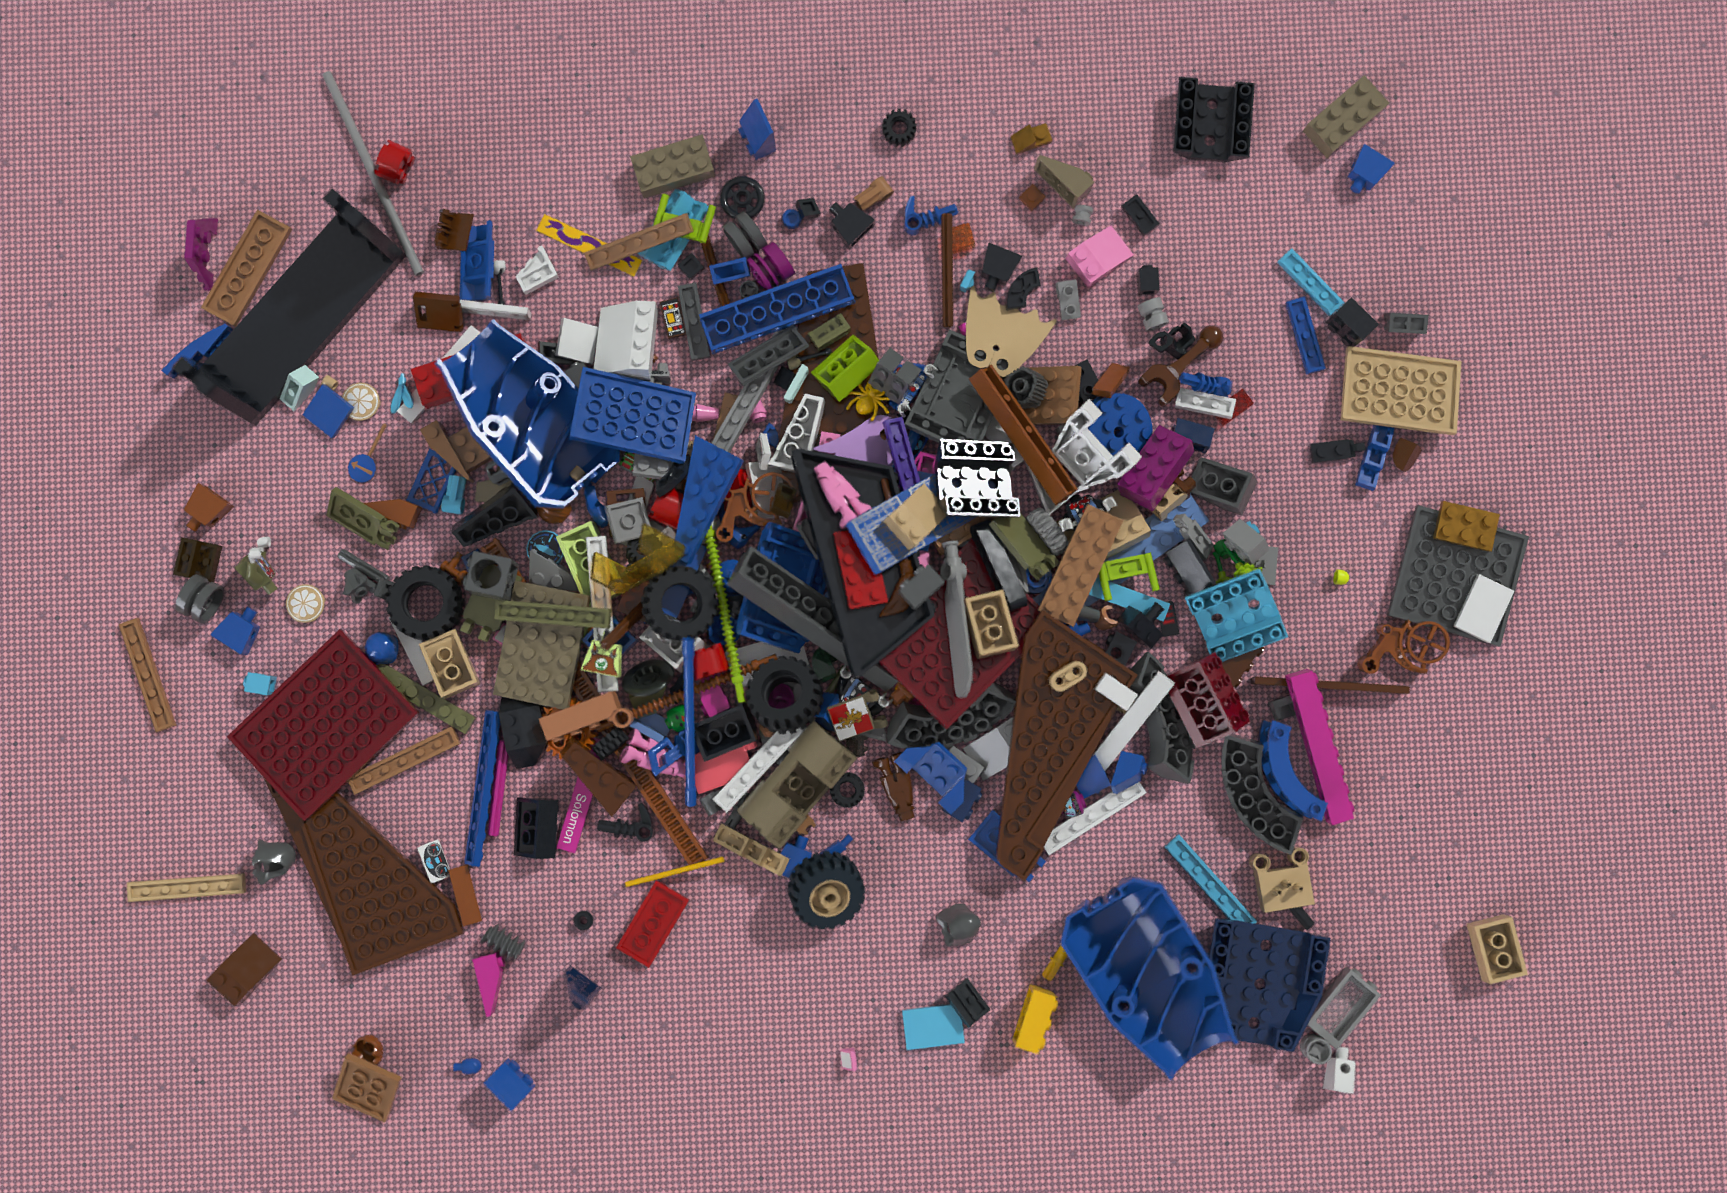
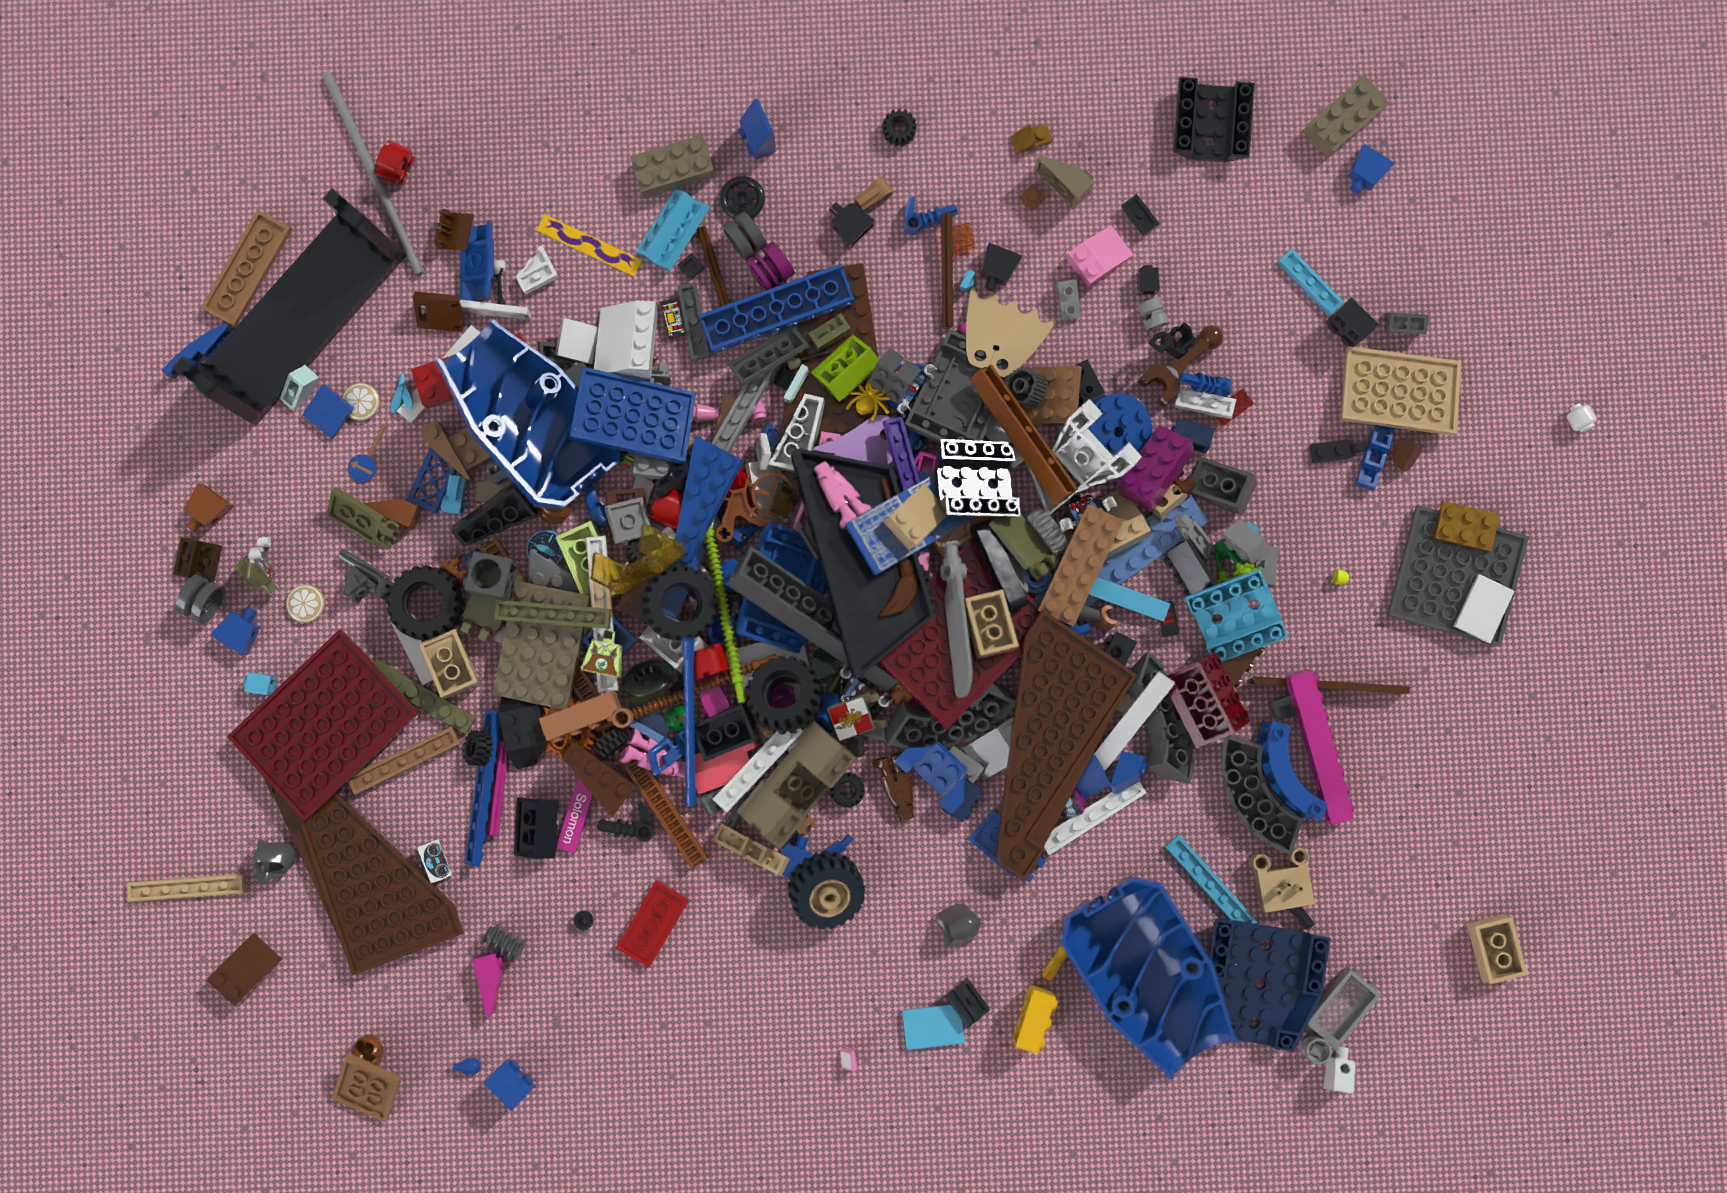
(147, 675): medium nougat tile -> none
(196, 248): magenta wing -> none
(330, 382): tan piece -> none
(381, 648): blue helmet -> none
(465, 895): dark orange tile -> none
(478, 748): none -> black tyre
(577, 473): tan piece -> none
(580, 988): dark blue wedge -> none
(622, 627): reddish brown axle -> none
(639, 241): medium nougat tile -> none
(674, 871): yellow axle -> none
(700, 229): lime plate -> none
(729, 270): blue slope -> none
(748, 288): dark grey wheel -> none
(791, 219): blue tile -> none
(807, 208): black plate -> none
(859, 582): red plate -> none
(921, 587): dark grey brick -> none
(1021, 288): black tile -> none
(1067, 676): tan plate -> none
(1082, 215): light grey wheel -> none
(1110, 380): dark orange tile -> none
(1116, 691): white tile -> none
(1127, 568): lime plate -> none
(1142, 625): black brick -> none
(1305, 335): blue tile -> none
(1391, 642): dark orange piece -> none
(1581, 418): none -> white head

